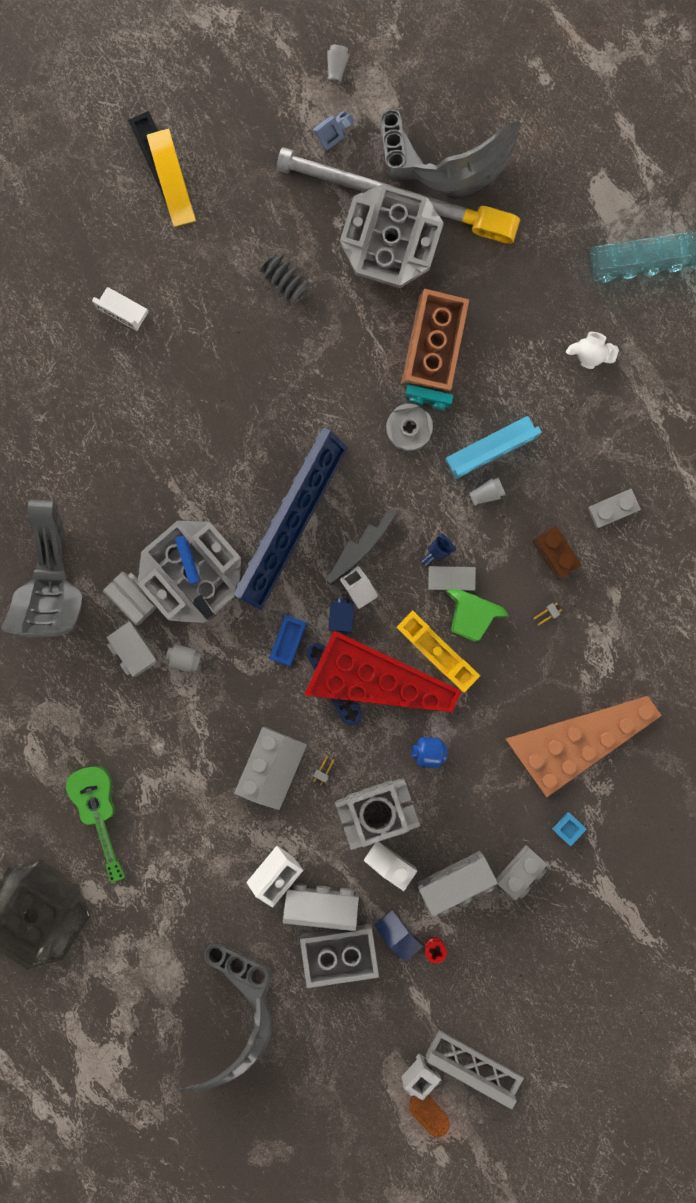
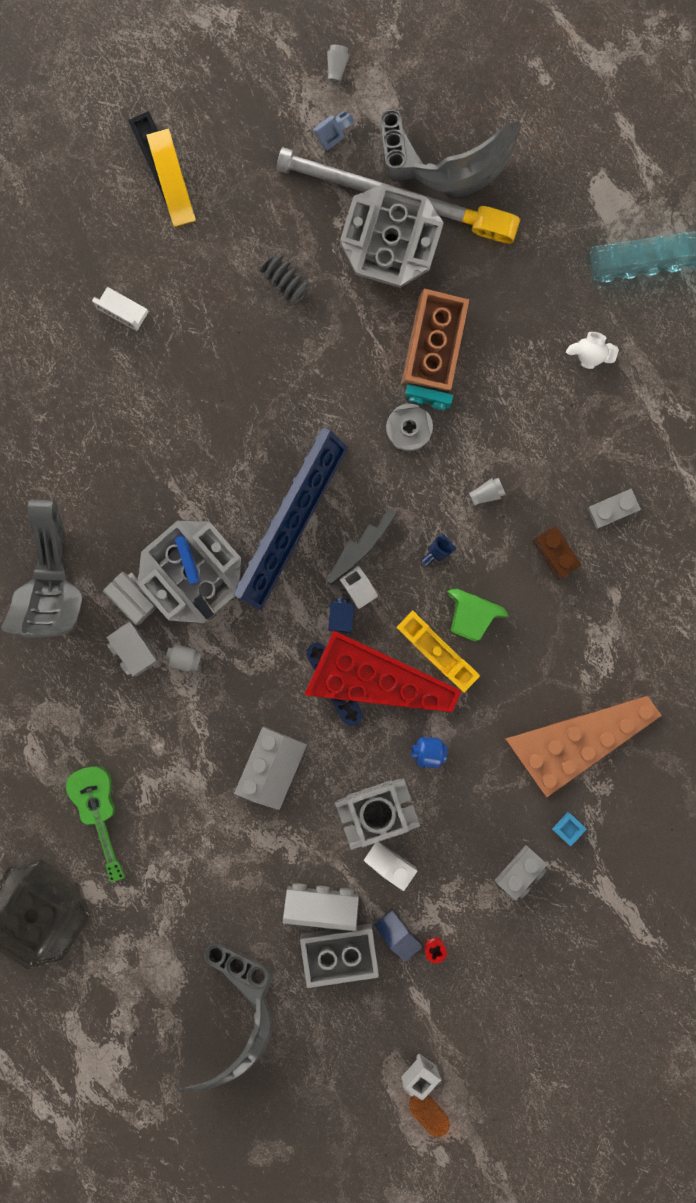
(274, 876): white brick -> none
(288, 640): blue tile -> none
(320, 775): piece -> none
(451, 578): light grey tile -> none
(457, 884): light grey brick -> none
(470, 1077): light grey fence -> none
(492, 447): medium azure fence -> none
(552, 610): piece -> none

